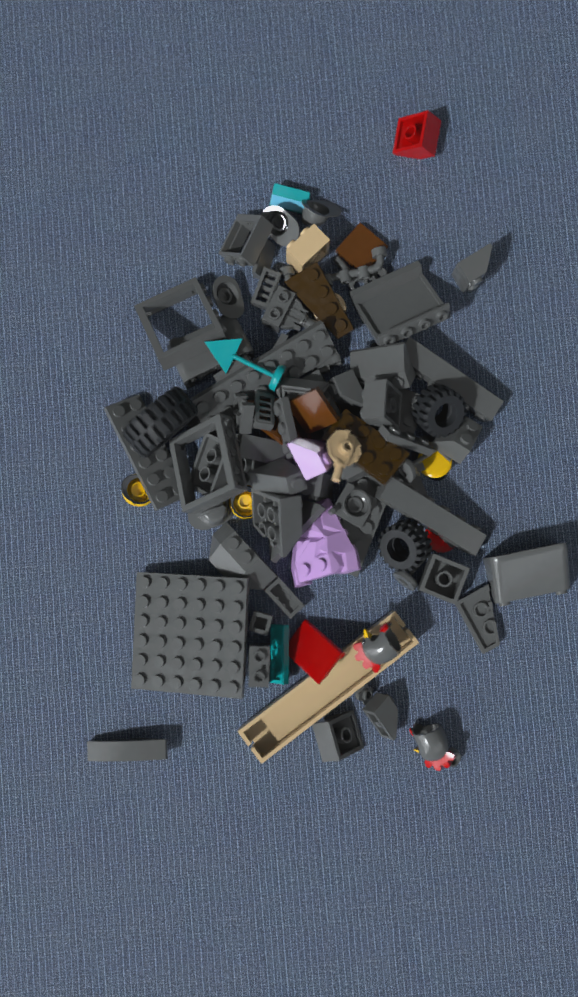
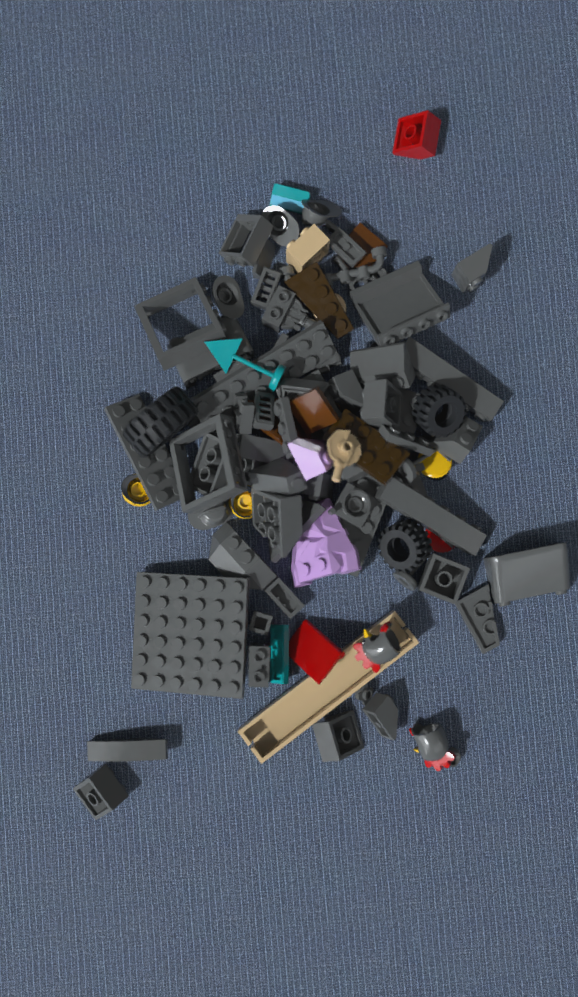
(101, 792): none -> dark grey slope
(344, 245): none -> dark grey hinge

